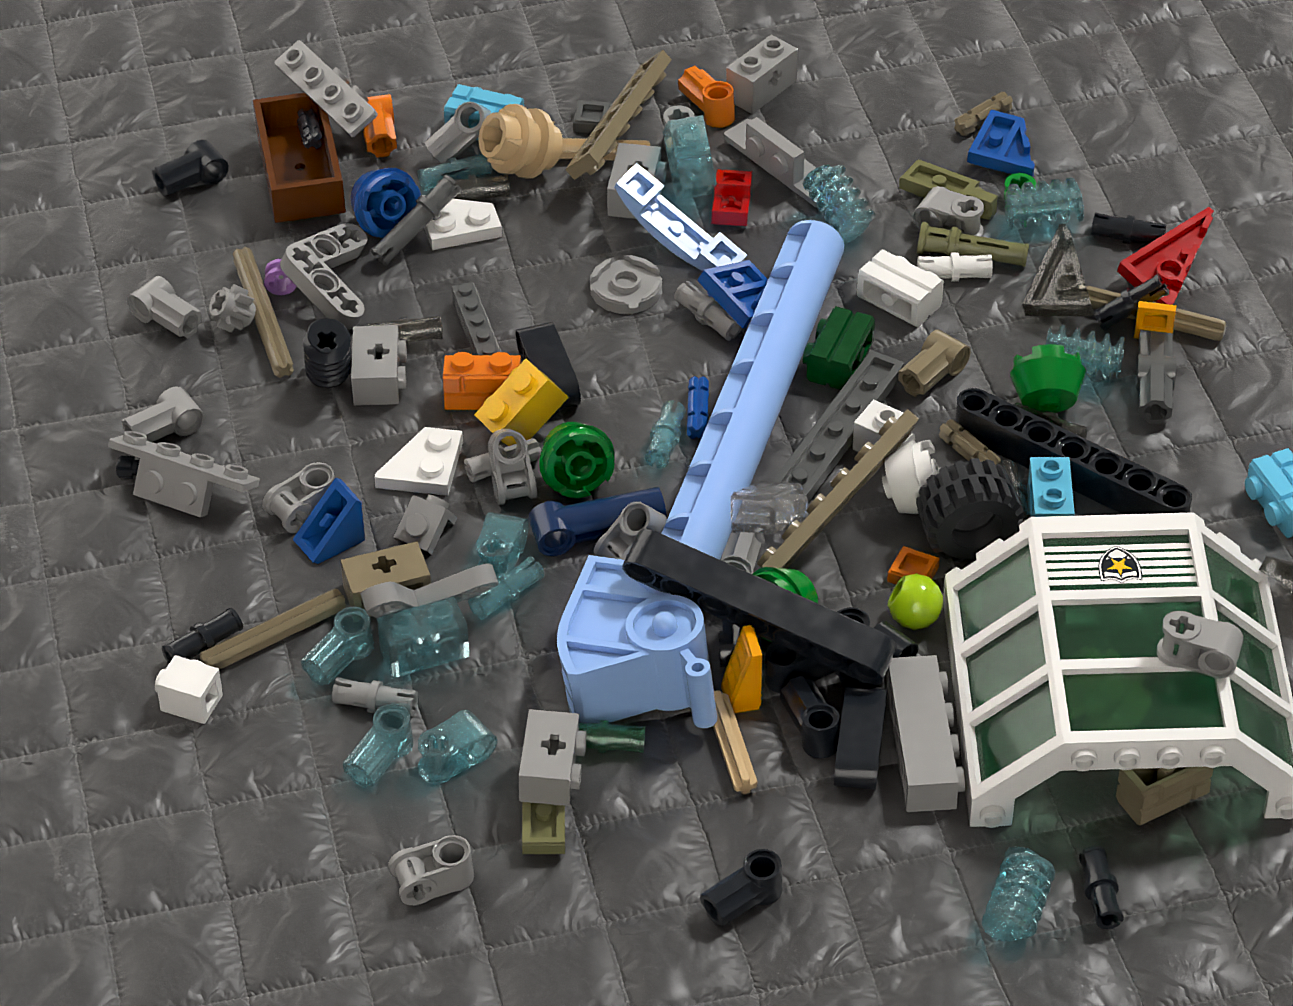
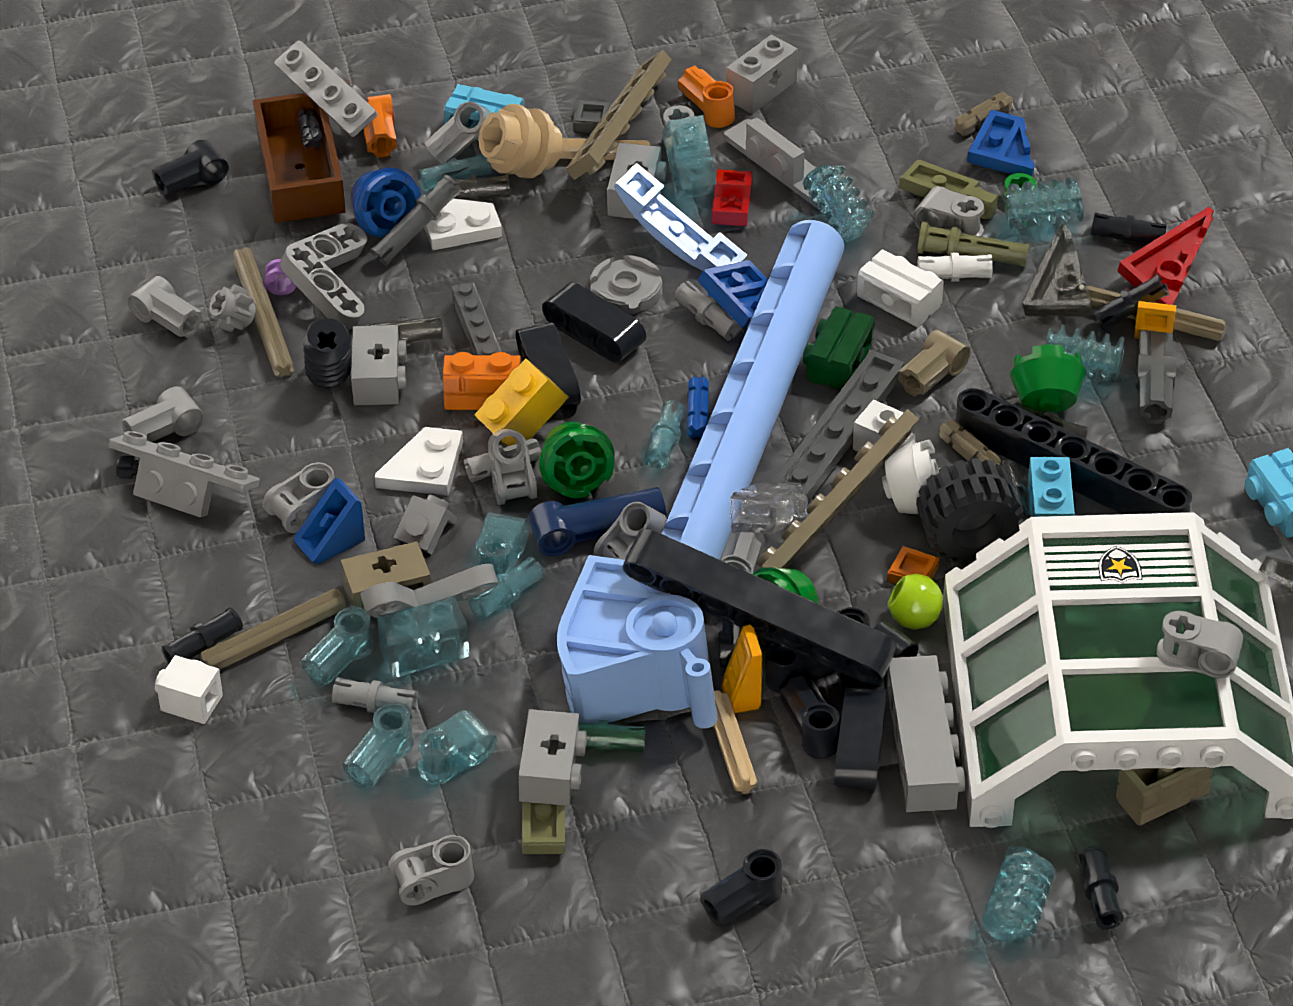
(594, 322): none -> black beam

